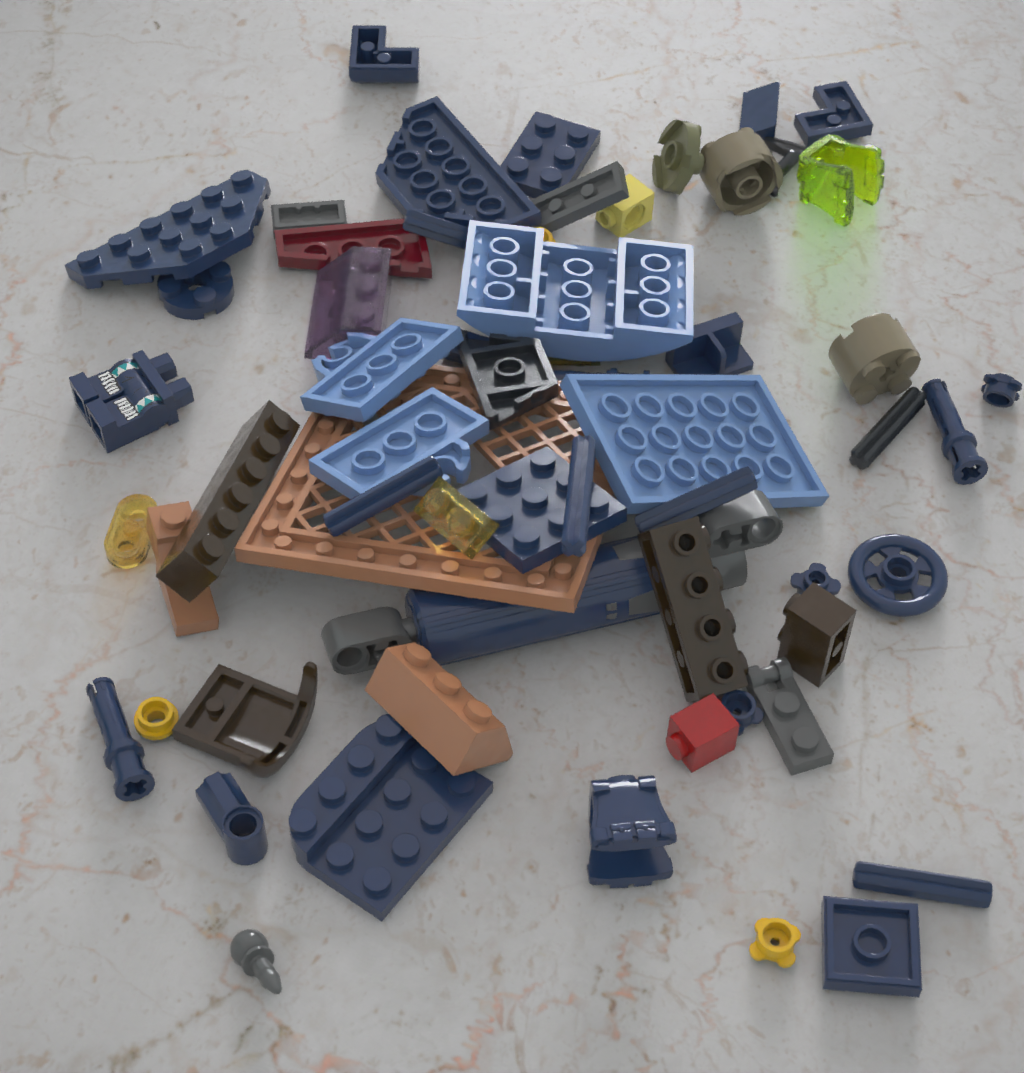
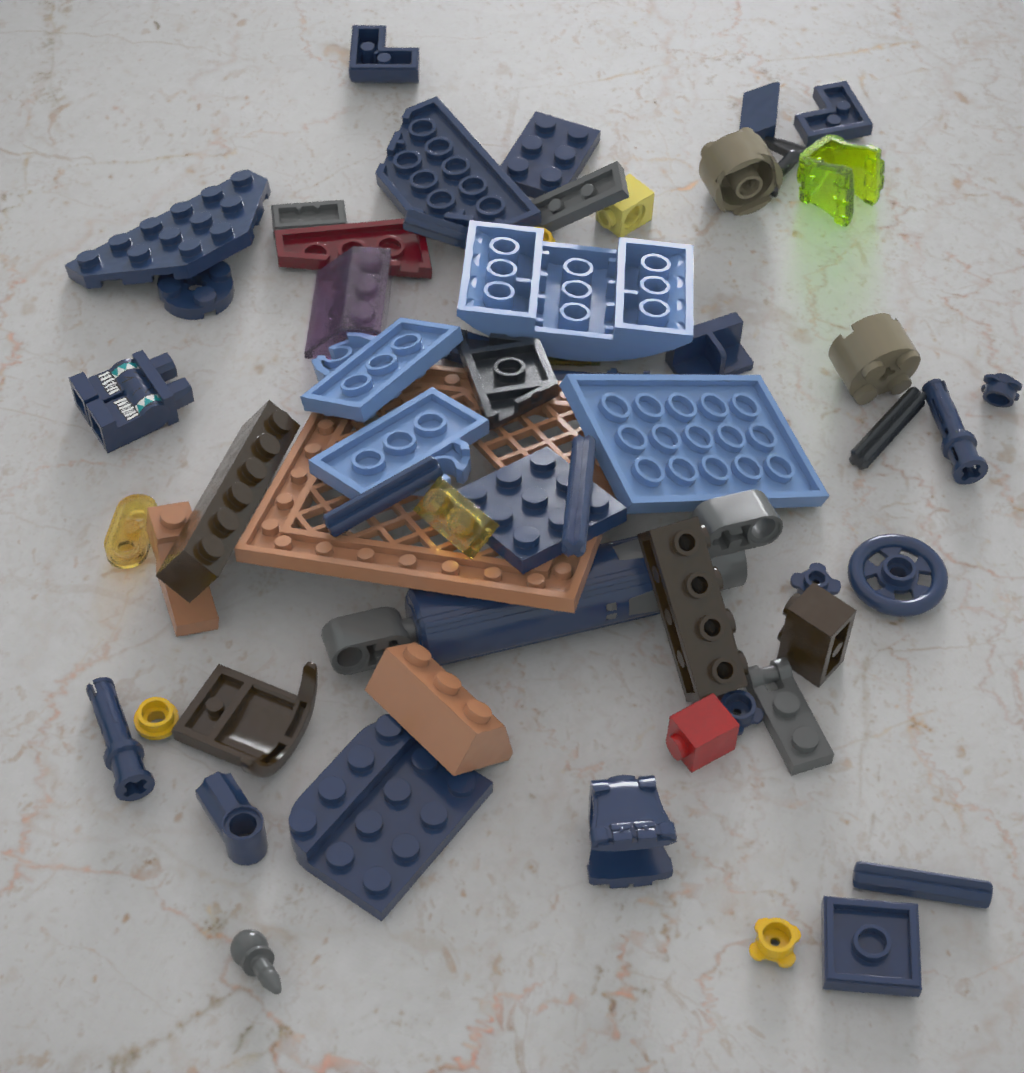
(678, 156): olive plate -> none
(698, 500): dark blue axle -> none

